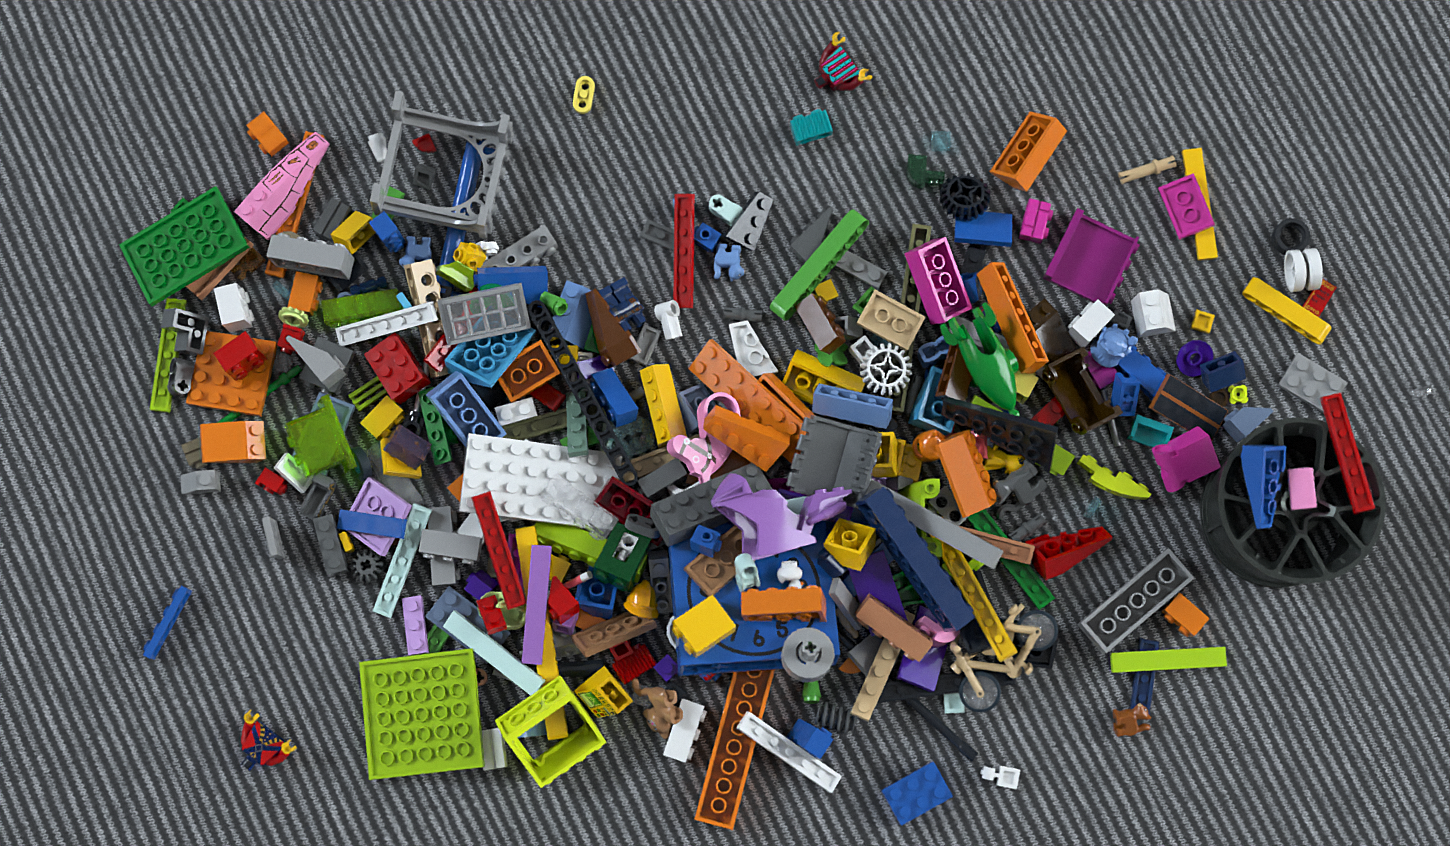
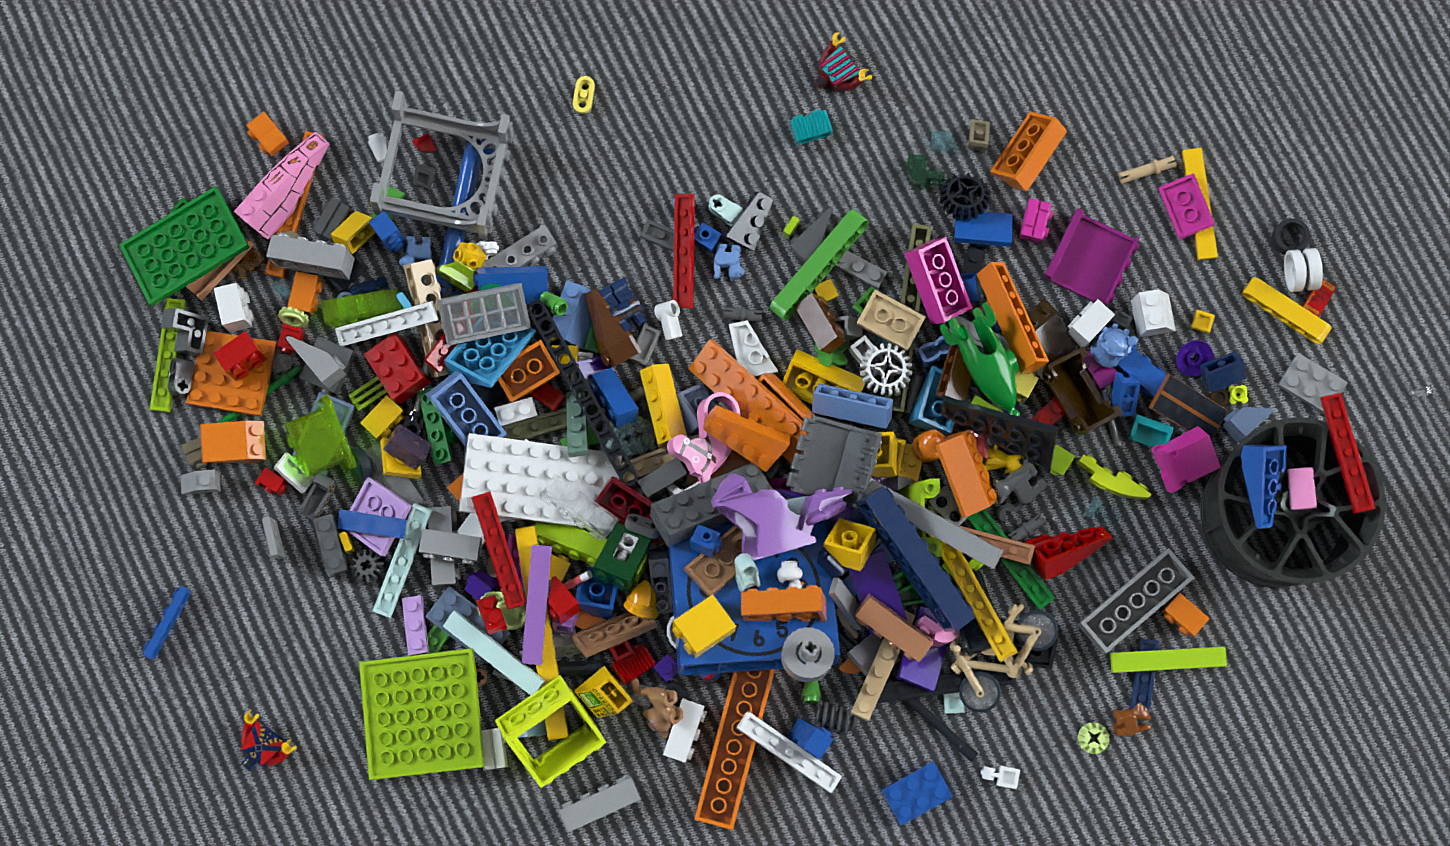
(600, 804): none -> light grey brick
(791, 226): none -> lime tile
(978, 135): none -> dark tan slope
(1084, 737): none -> yellowish green gear

